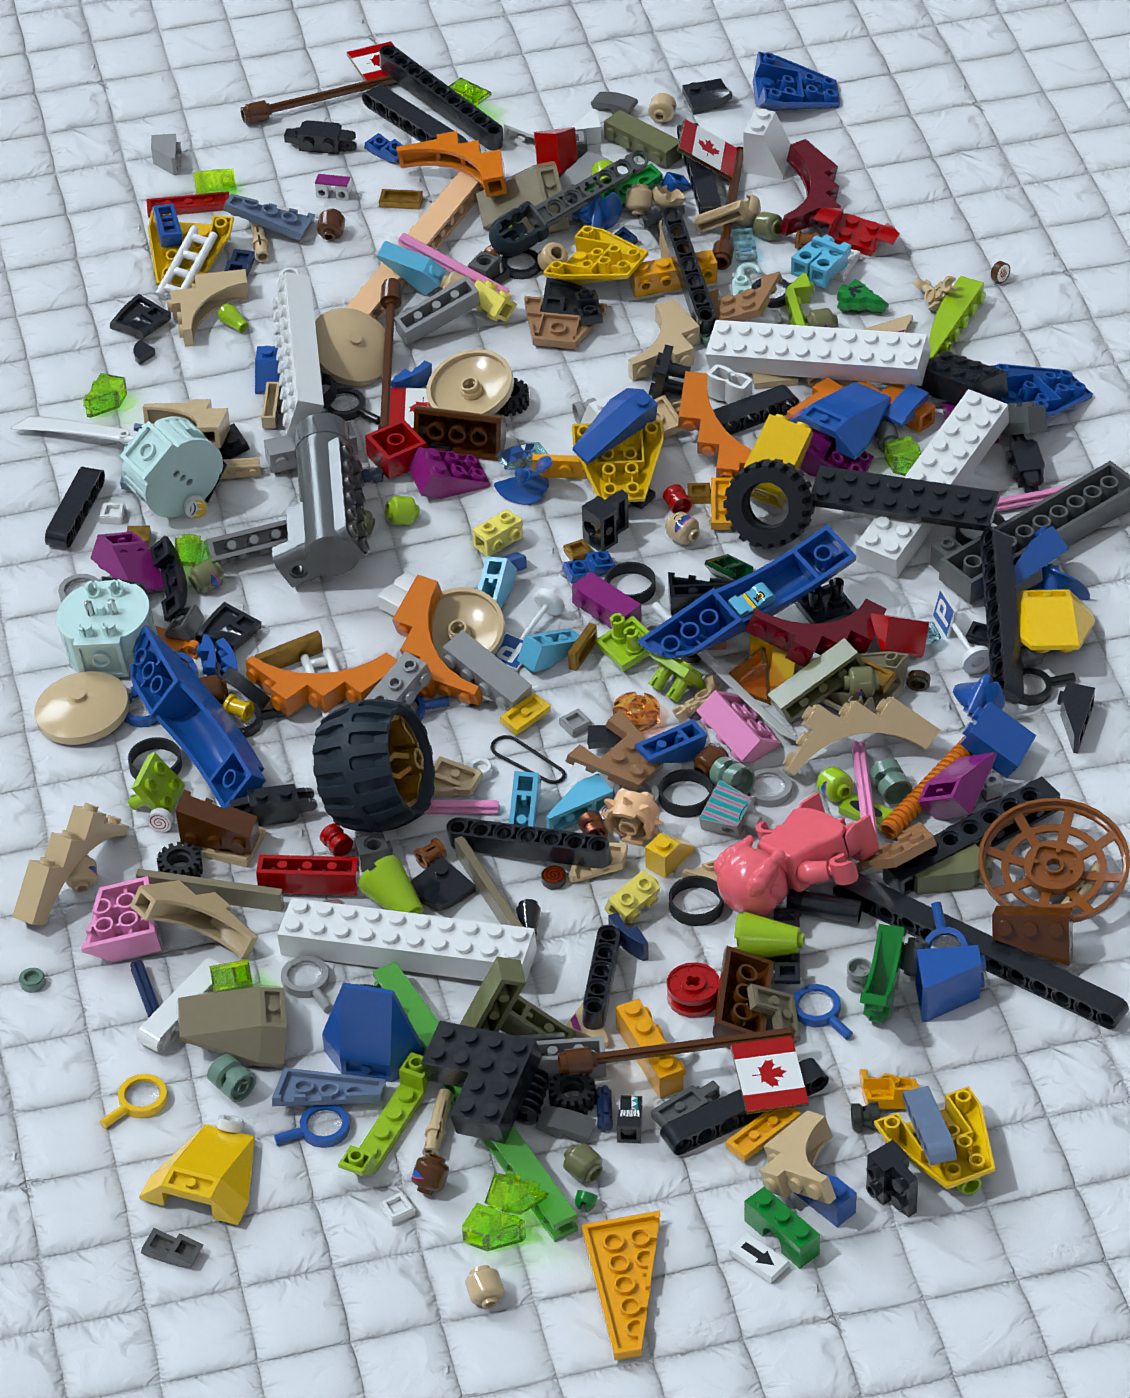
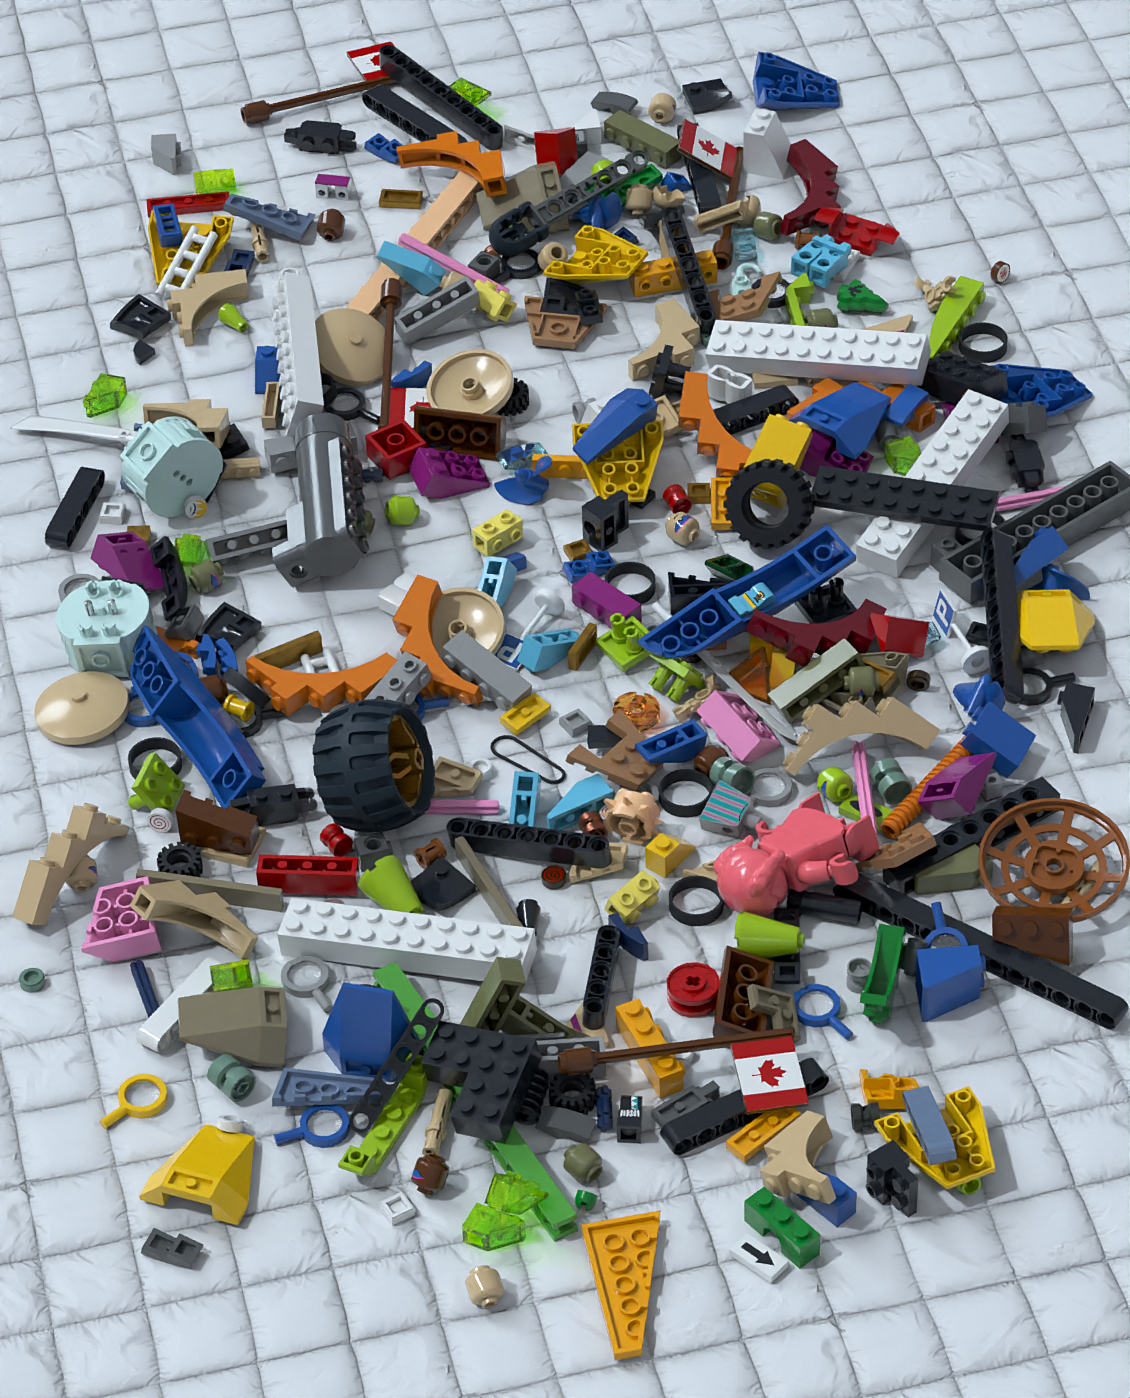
(399, 1067): none -> black beam
(983, 328): none -> black tyre

